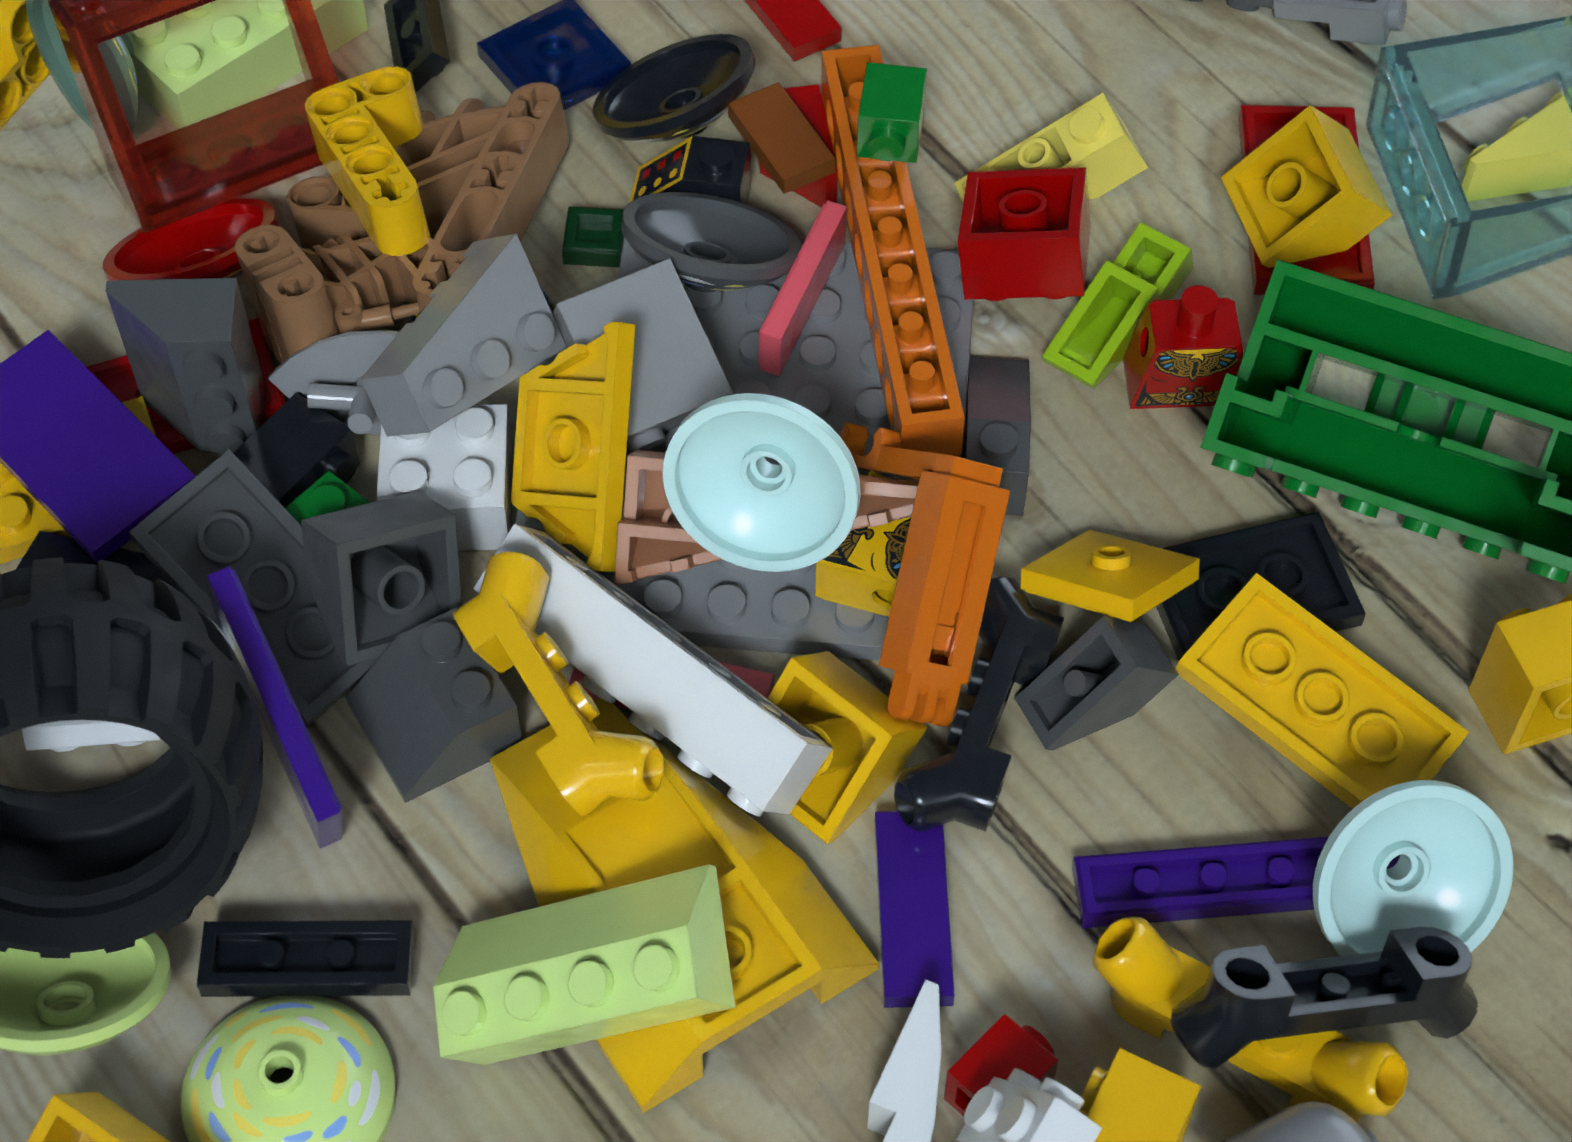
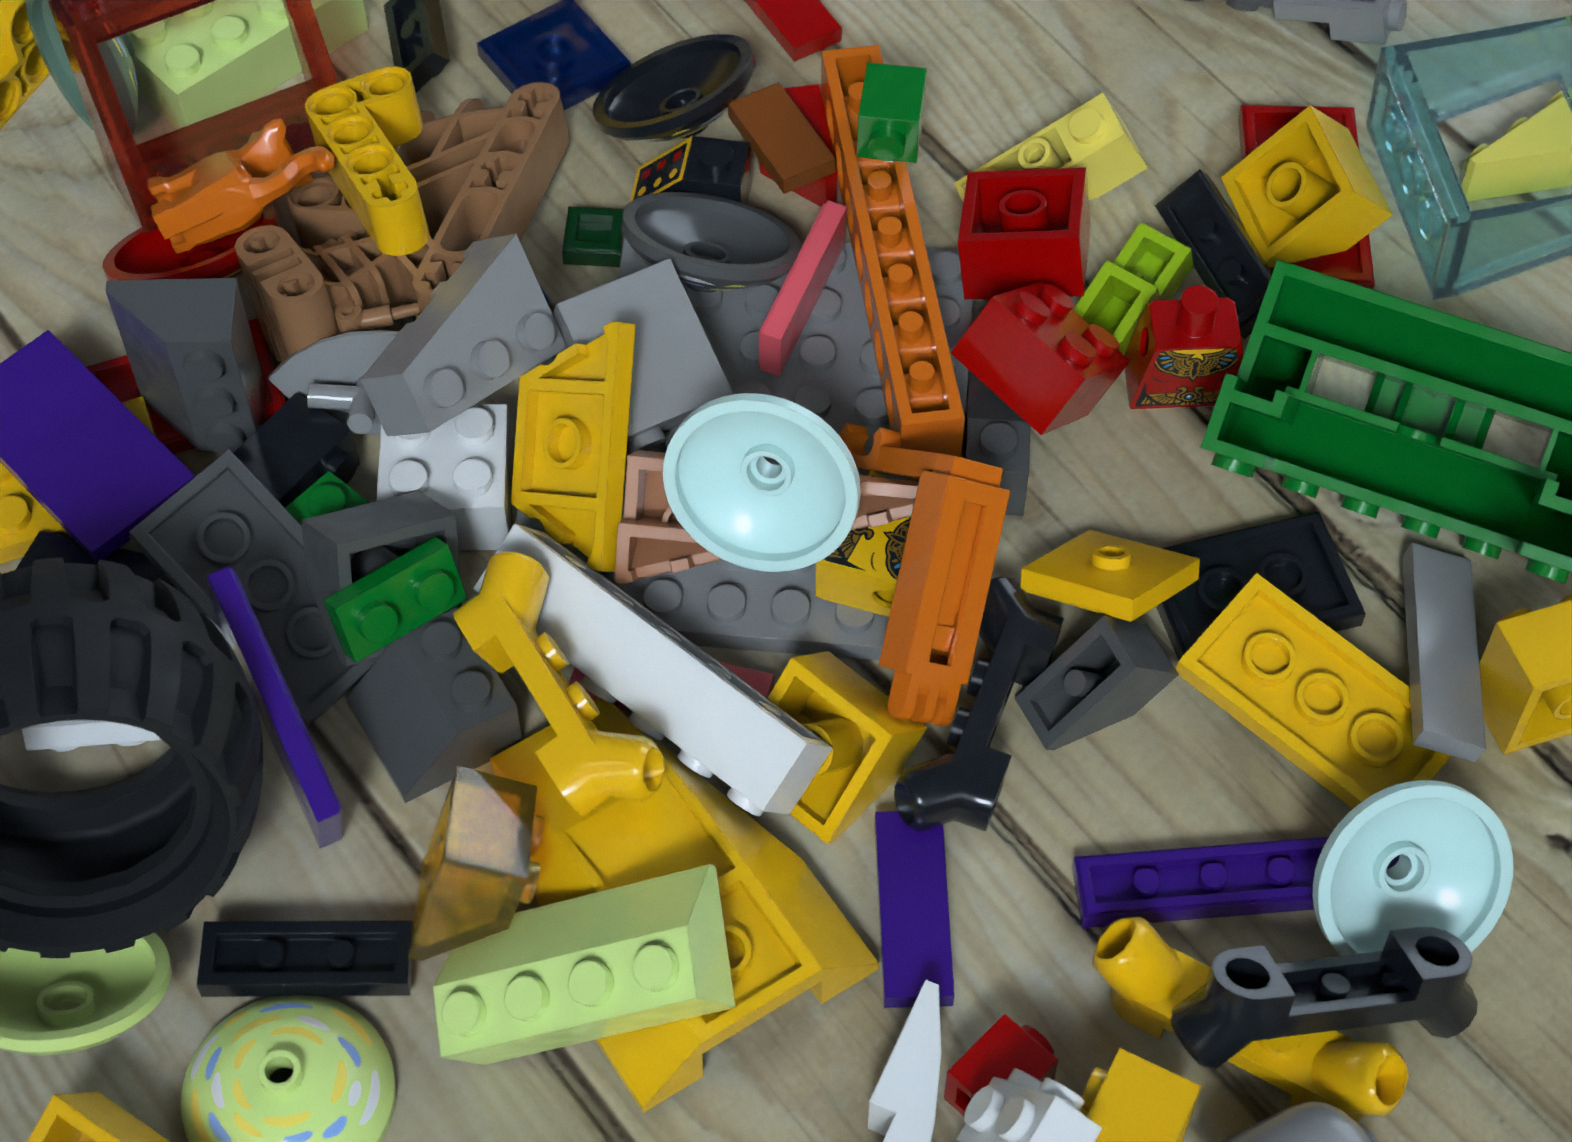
(232, 187): none -> orange animal
(395, 599): none -> green plate
(476, 863): none -> clear yellow slope
(1041, 356): none -> red brick
(1219, 246): none -> black tile
(1443, 653): none -> light grey tile

